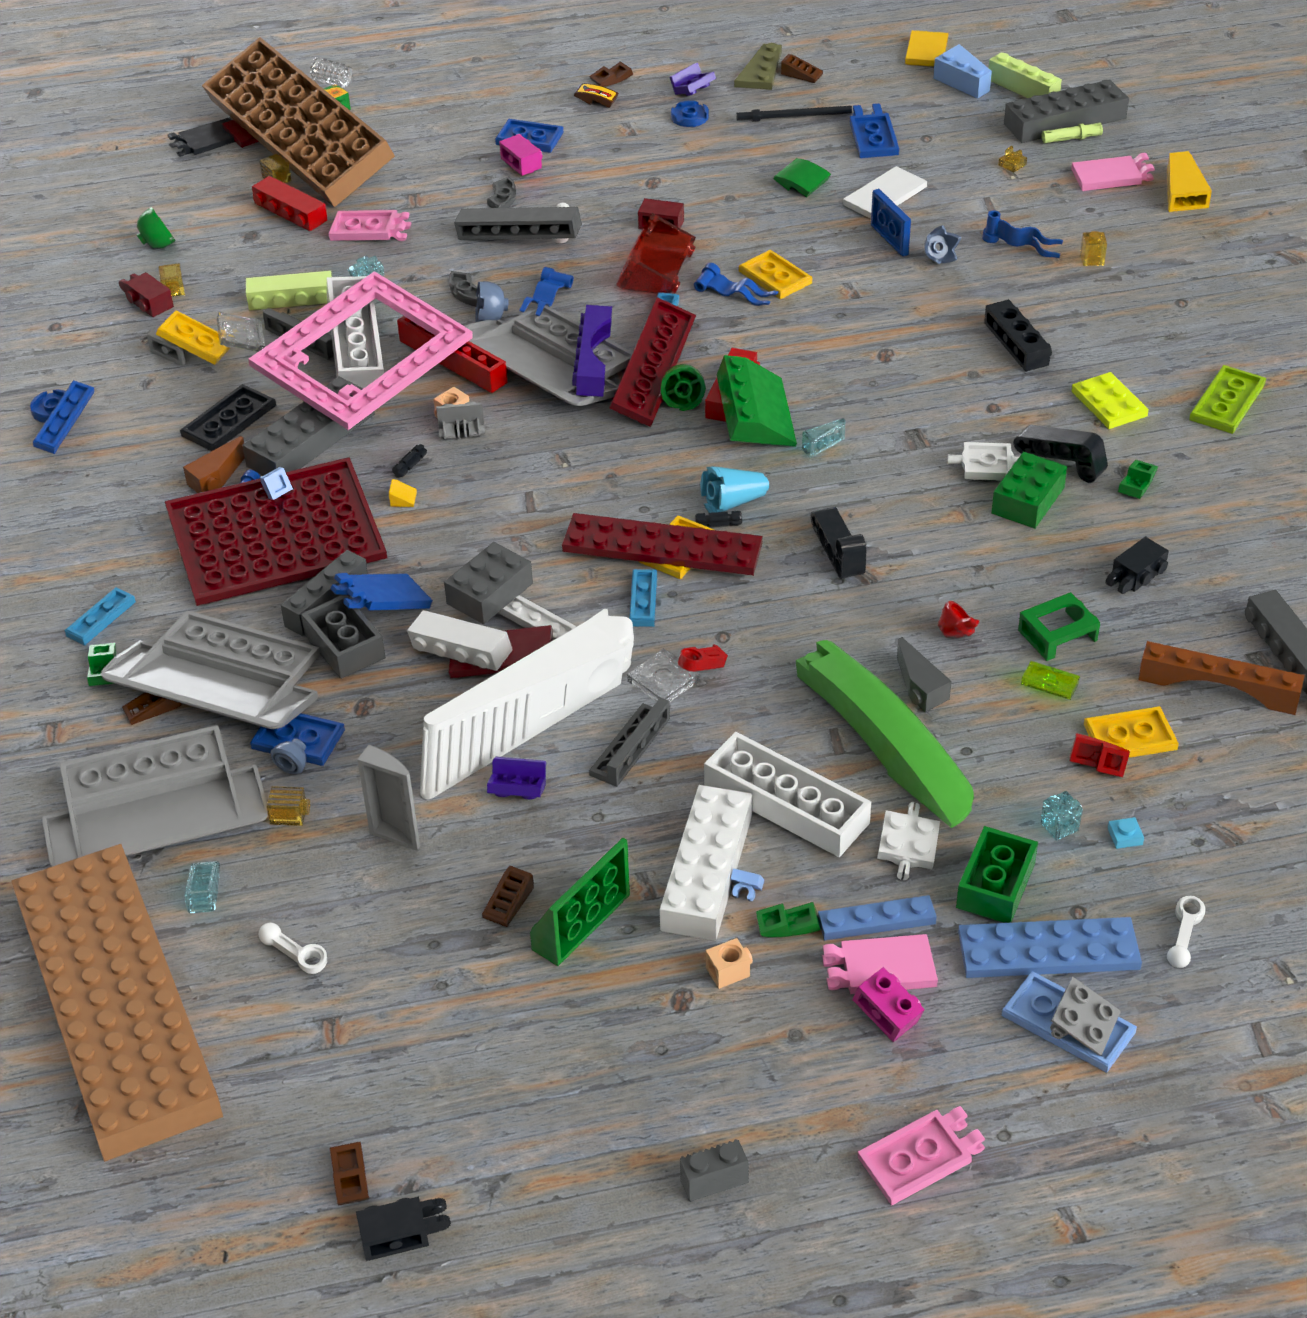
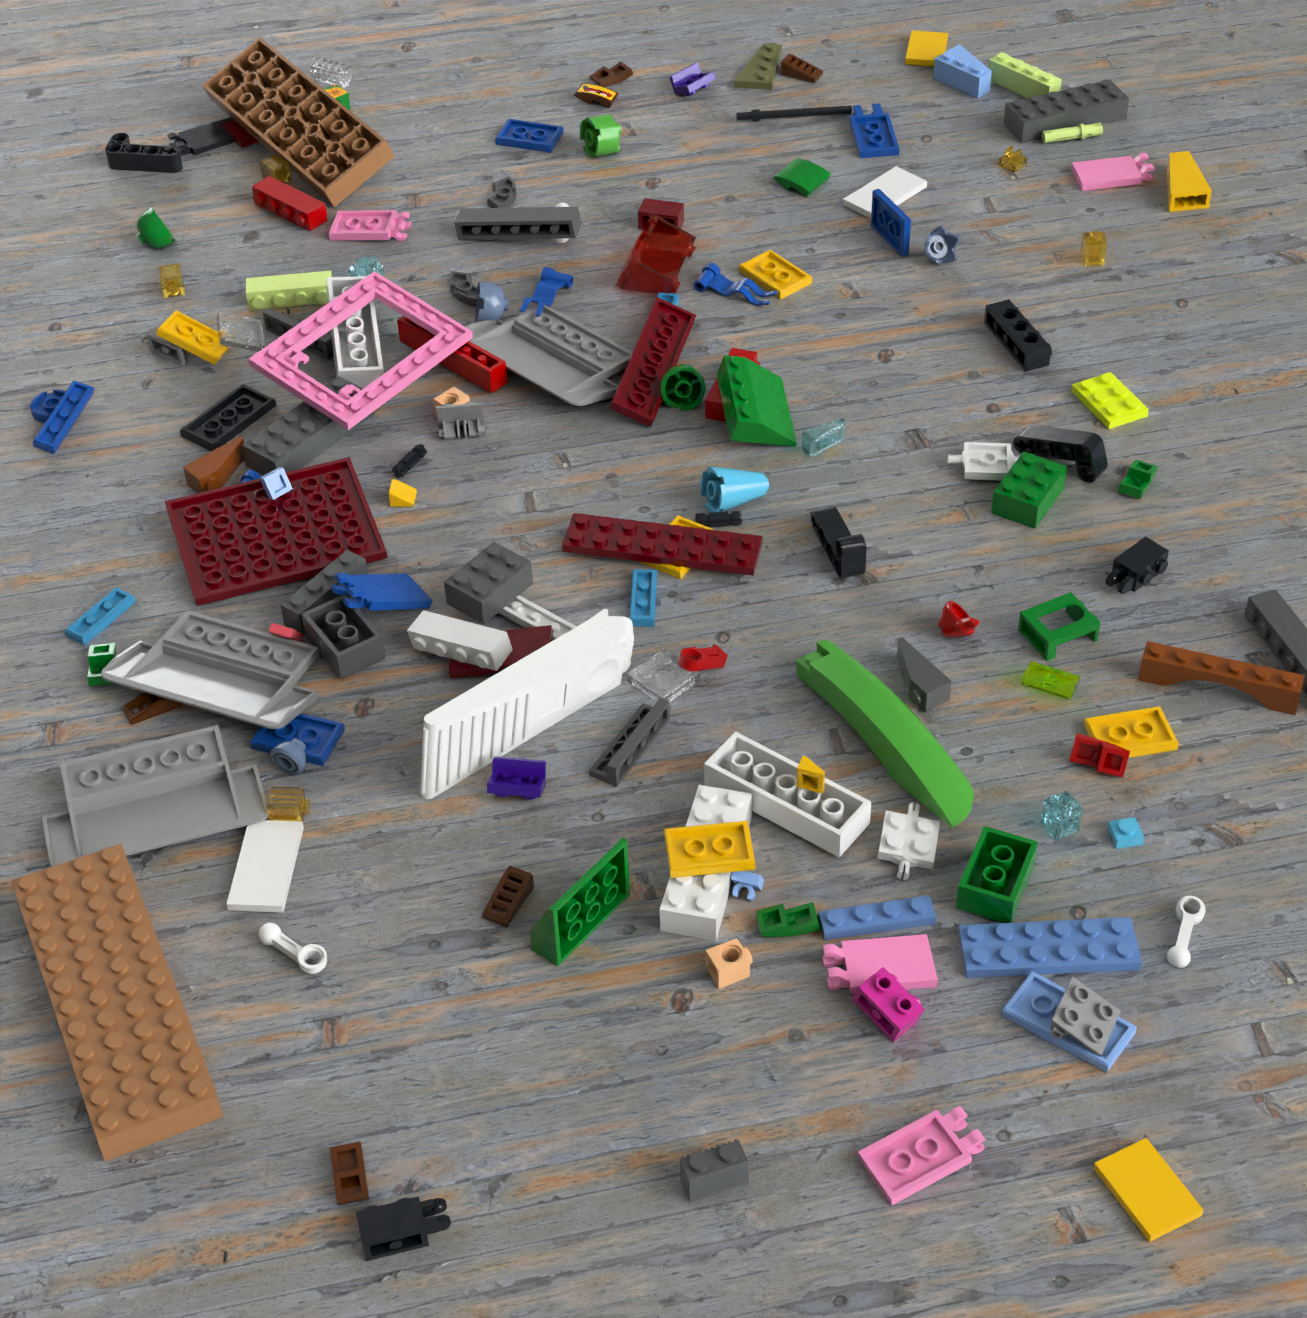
(137, 157): none -> black beam
(147, 293): dark red hinge -> none
(202, 890): clear light blue slope -> none
(265, 866): none -> white tile
(285, 632): none -> coral tile
(388, 797): light grey slope -> none
(521, 154): dark pink brick -> none
(588, 369): dark purple arch -> none
(600, 135): none -> bright green brick
(689, 114): blue tile -> none
(709, 849): none -> yellow tile
(810, 776): none -> yellow slope
(1016, 237): blue flag -> none
(1148, 1189): none -> yellow tile
(1227, 399): lime tile -> none

